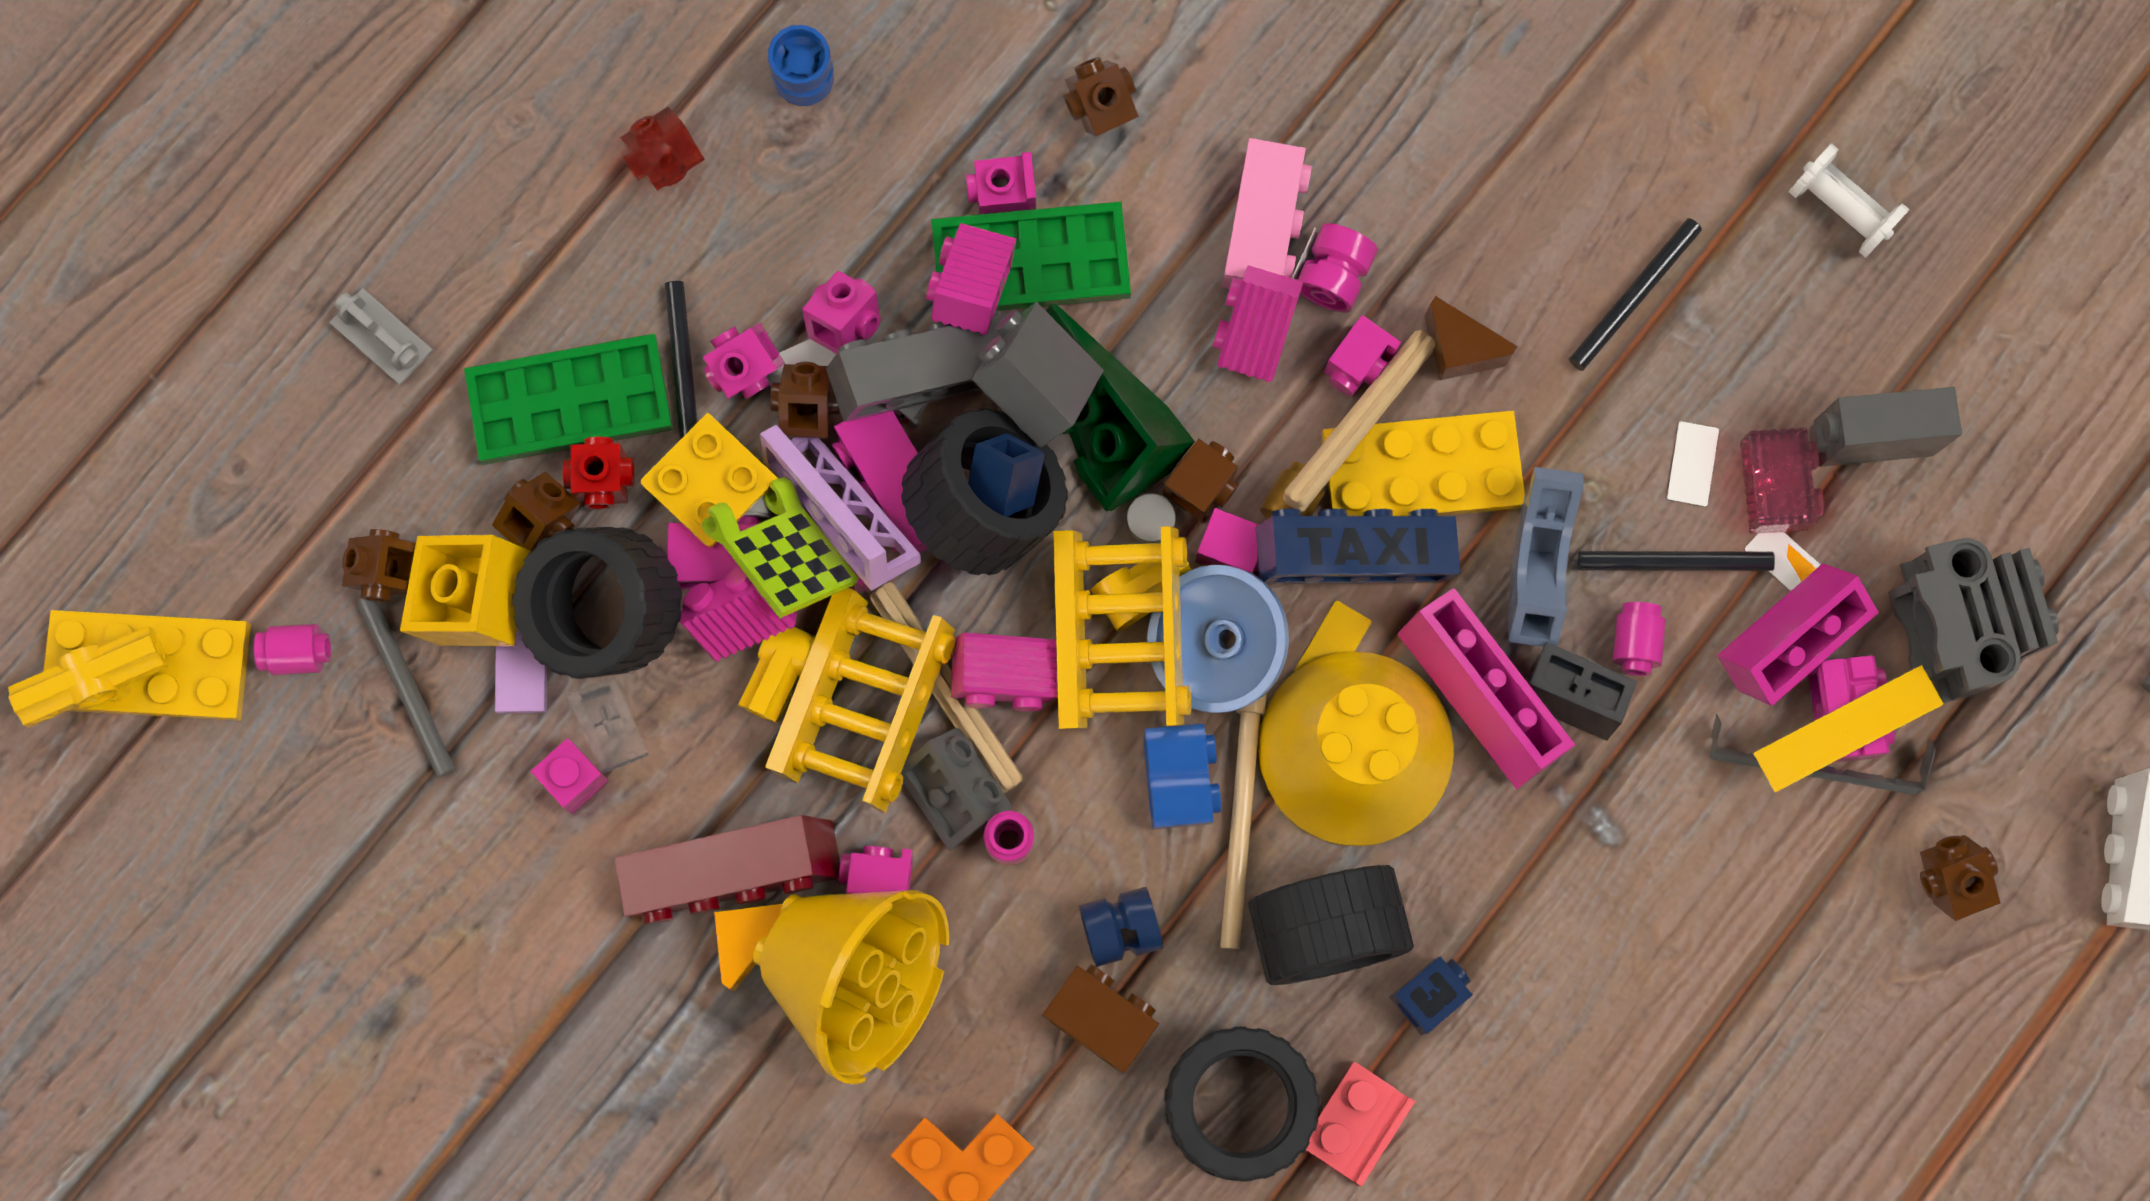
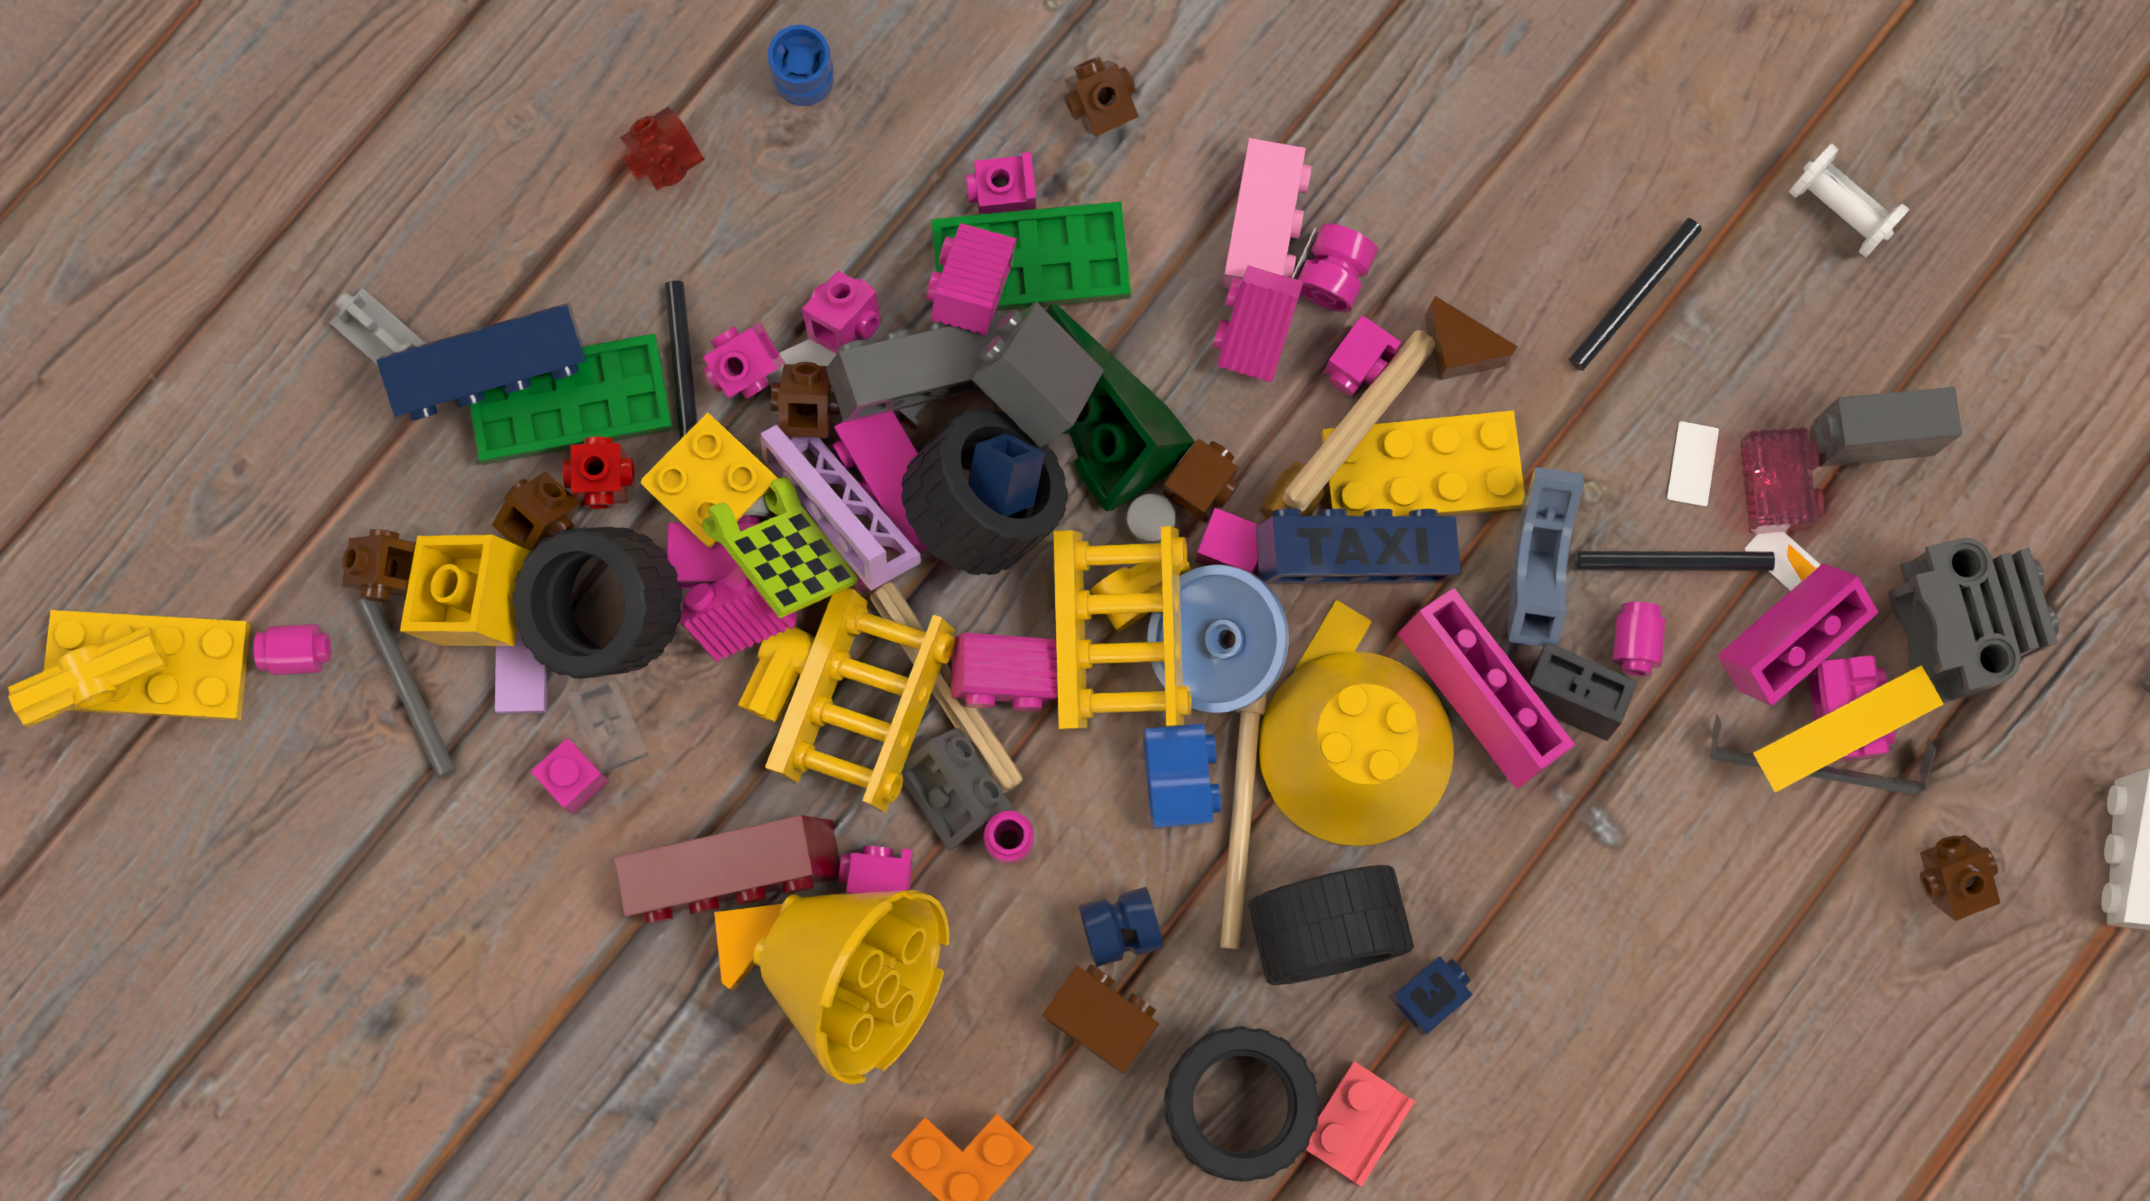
(482, 360): none -> dark blue brick

